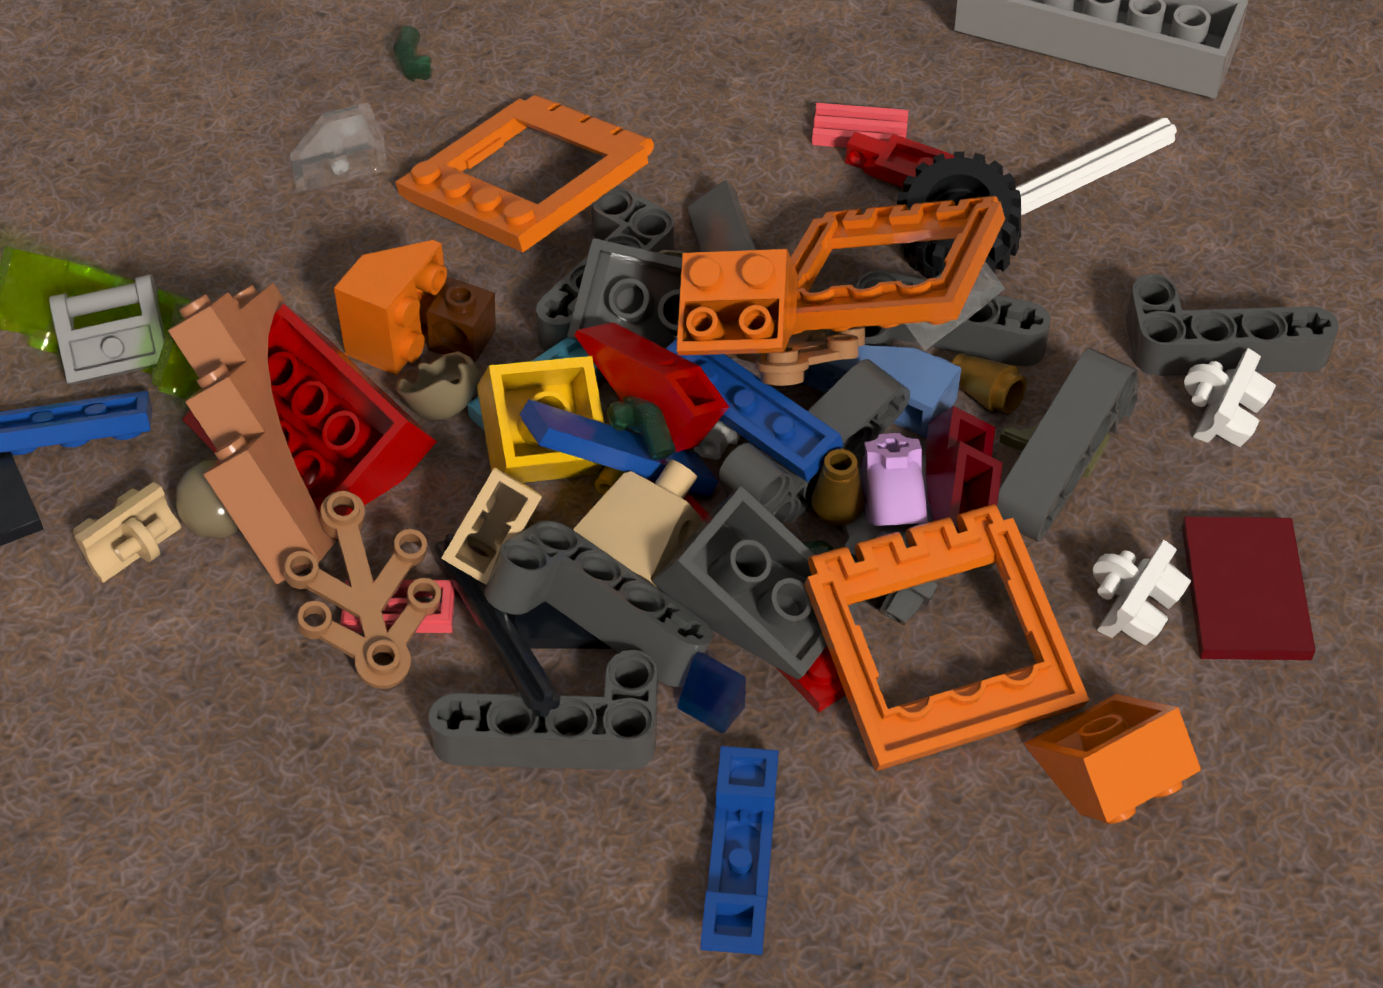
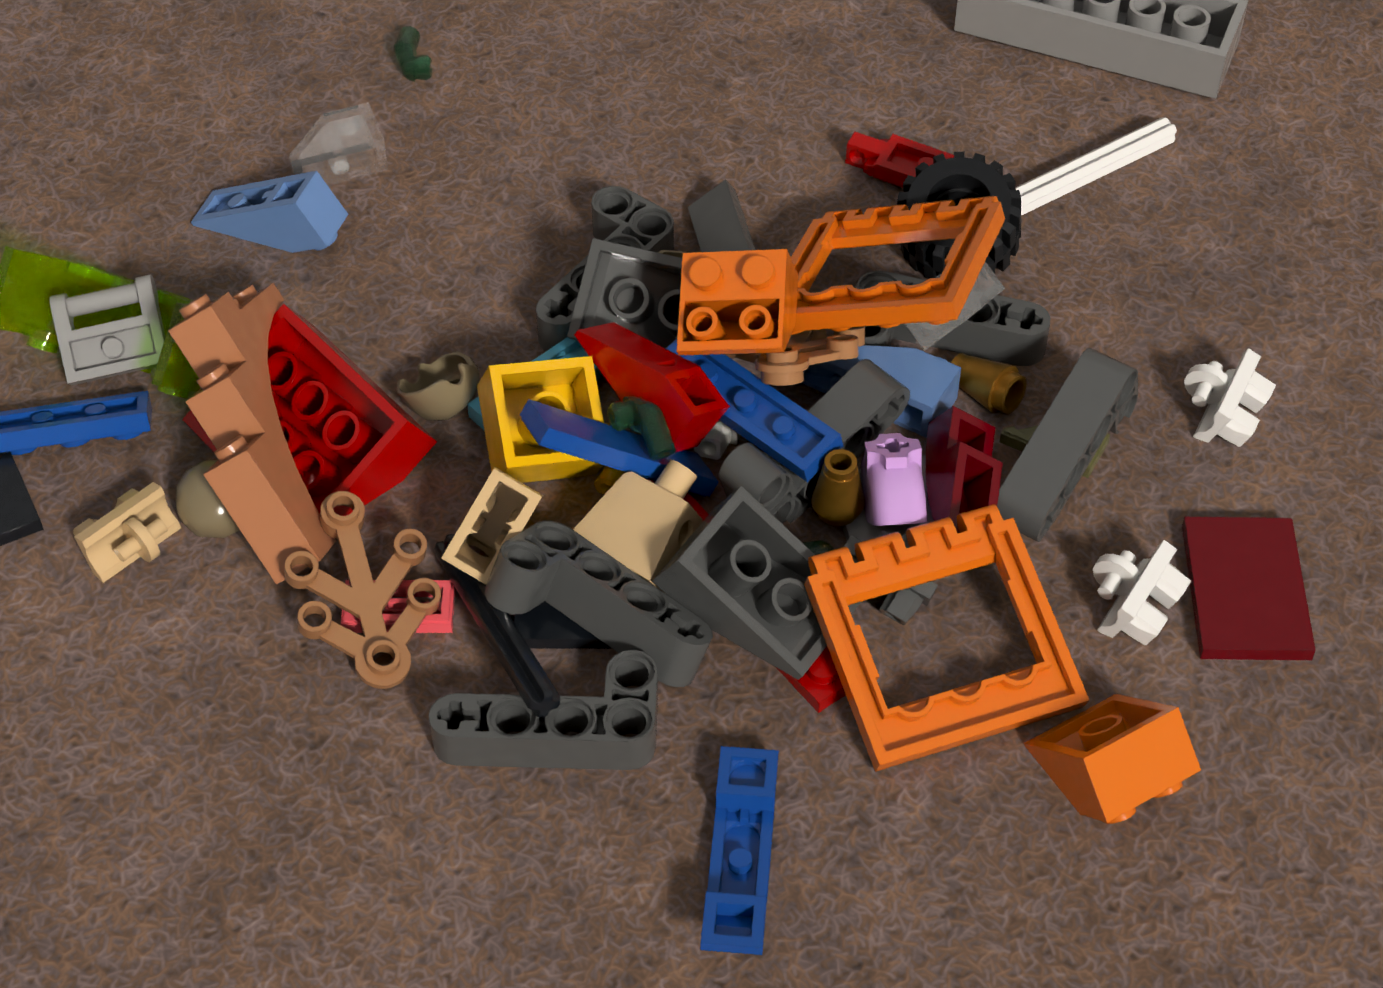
(280, 212): none -> medium blue slope
(386, 304): orange slope -> none
(461, 319): reddish brown brick -> none
(506, 217): orange hinge -> none
(713, 693): clear blue slope -> none
(837, 123): coral tile -> none
(1174, 339): dark grey beam -> none

